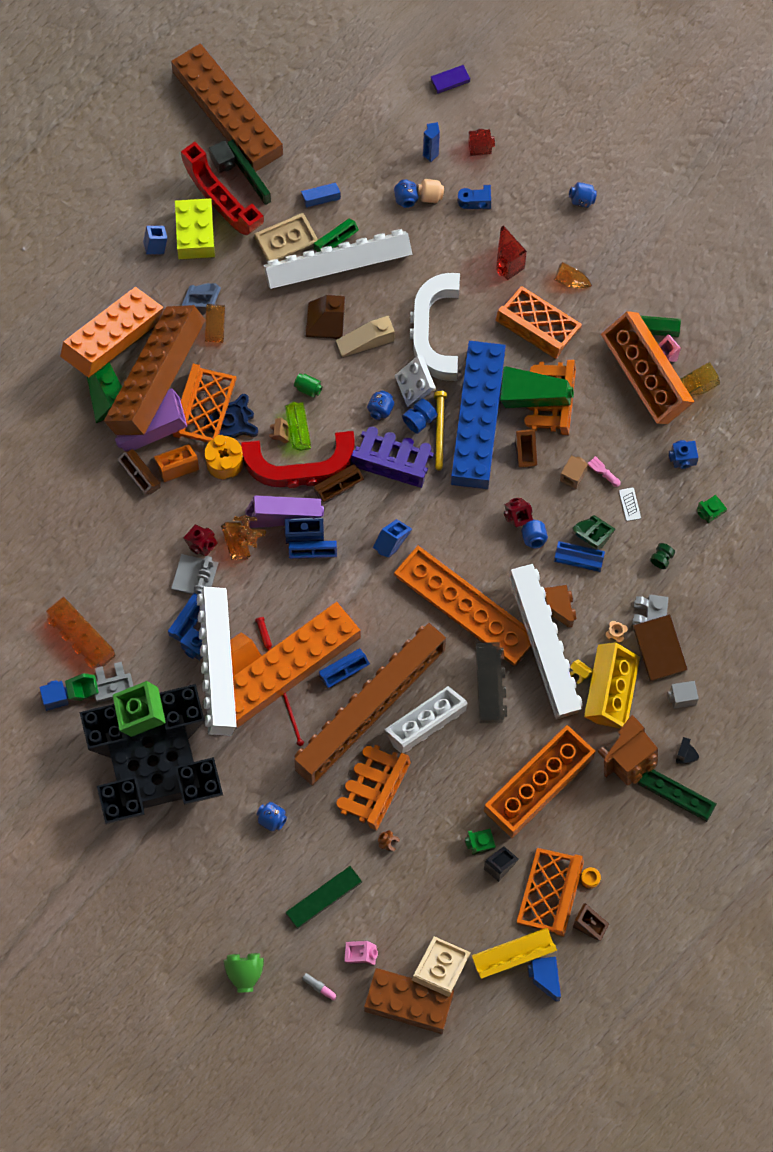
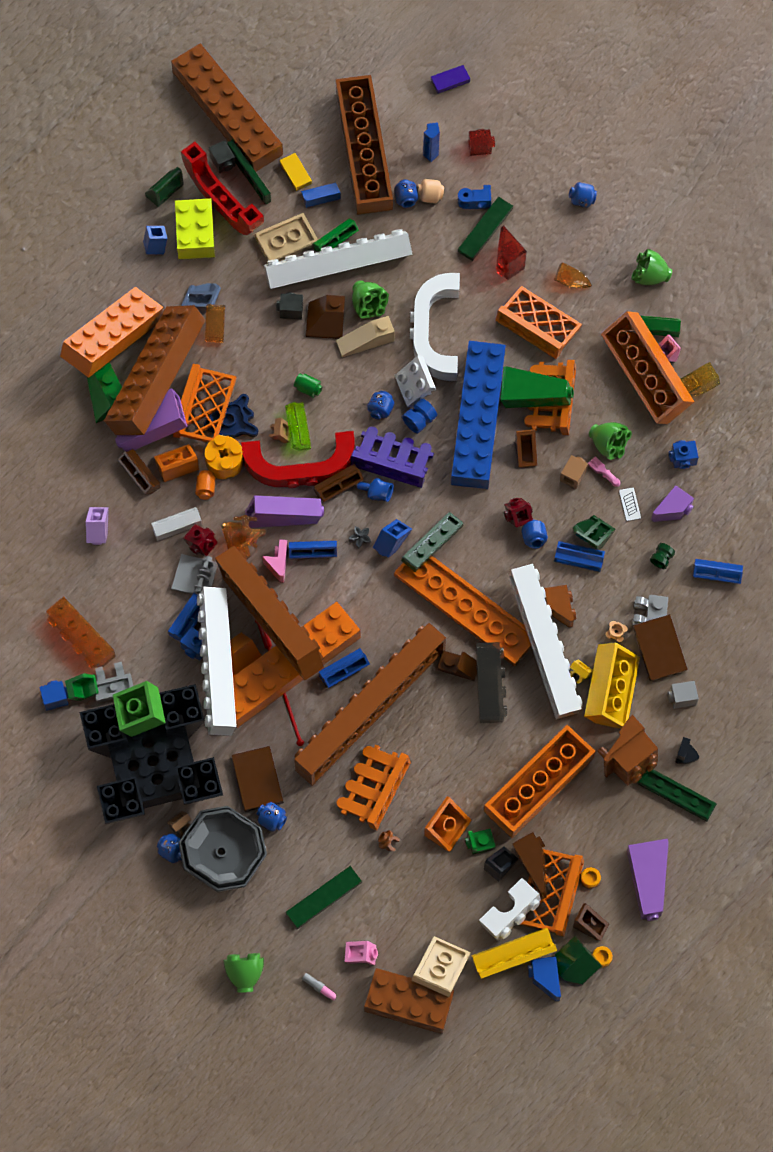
(97, 525): none -> lavender slope
(165, 187): none -> dark green tile
(169, 848): none -> blue head
(176, 523): none -> white piece
(179, 822): none -> medium nougat tile
(205, 484): none -> orange brick
(230, 832): none -> dark grey rock
(257, 778): none -> reddish brown tile
(270, 612): none -> dark orange brick
(278, 563): none -> bright pink slope
(290, 306): none -> pearl dark grey brick
(295, 171): none -> yellow tile
(304, 530): dark blue brick -> none
(360, 536): none -> dark grey plant
(364, 144): none -> dark orange brick
(369, 299): none -> bright green piece
(378, 489): none -> blue piece
(426, 719): white slope -> none
(432, 541): none -> tile
(440, 396): yellow bar -> none
(447, 825): none -> orange slope
(458, 665): none -> reddish brown slope
(485, 228): none -> dark green tile
(500, 923): none -> white arch
(533, 858): none -> reddish brown slope
(576, 962): none -> dark green slope
(603, 955): none -> light orange tile
(610, 439): none -> bright green piece
(648, 872): none -> medium lavender slope
(651, 269): none -> bright green piece
(674, 506): none -> medium lavender slope
(711, 509): green bracket -> none
(718, 571): none -> blue piece

